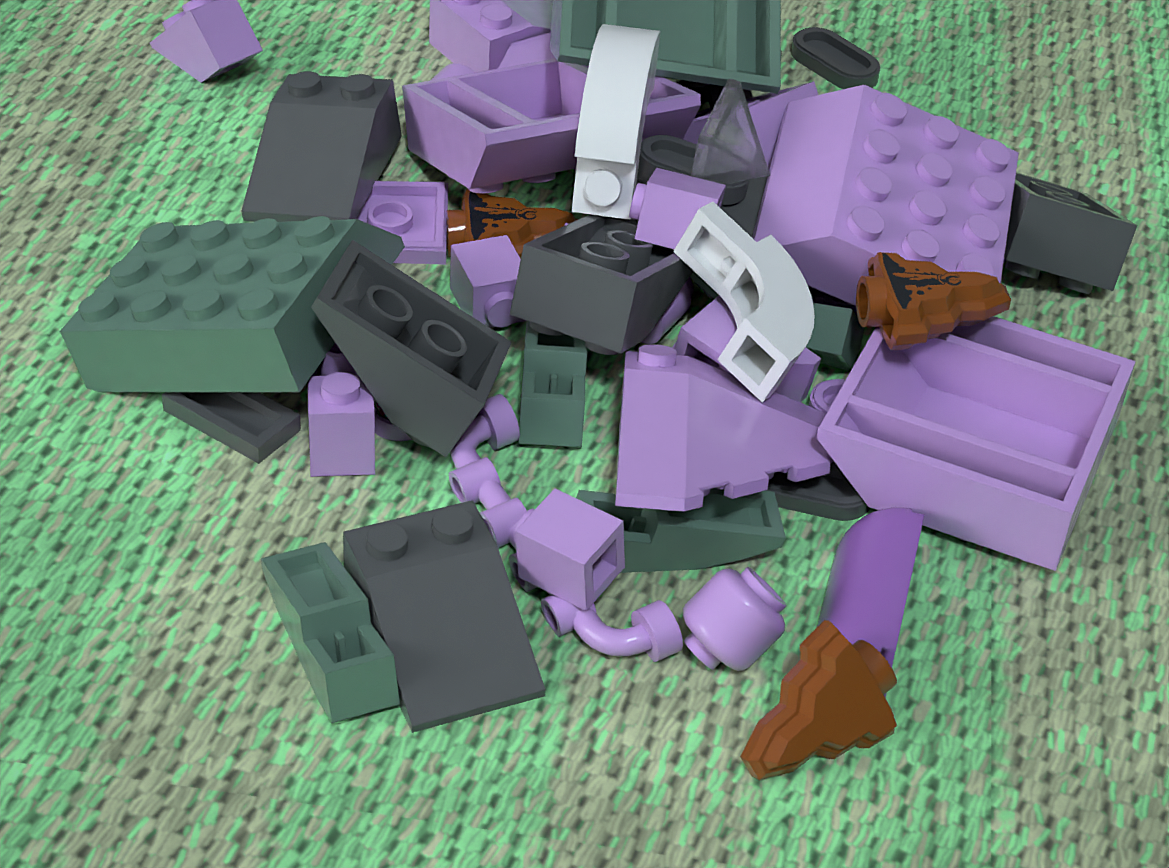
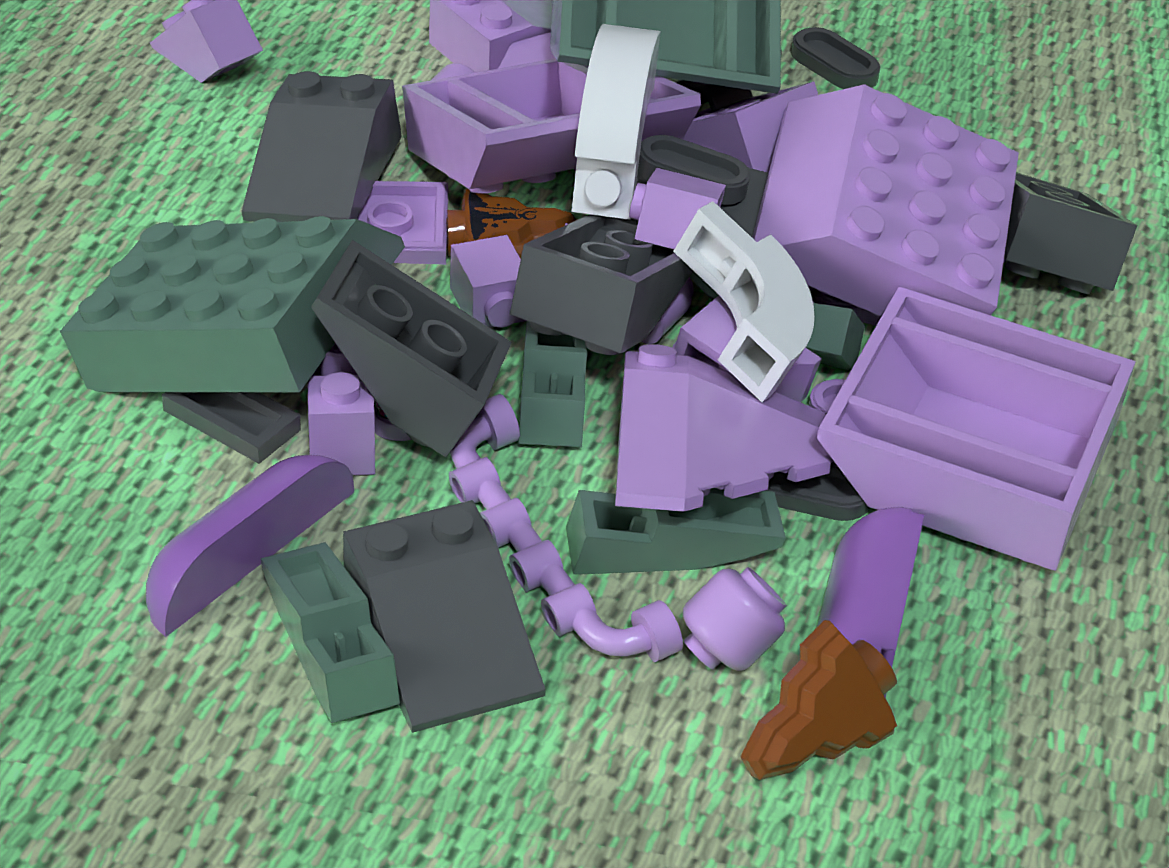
(240, 532): none -> medium lavender brick
(569, 548): lavender brick -> none
(729, 143): clear slope -> none
(923, 300): dark orange rock -> none

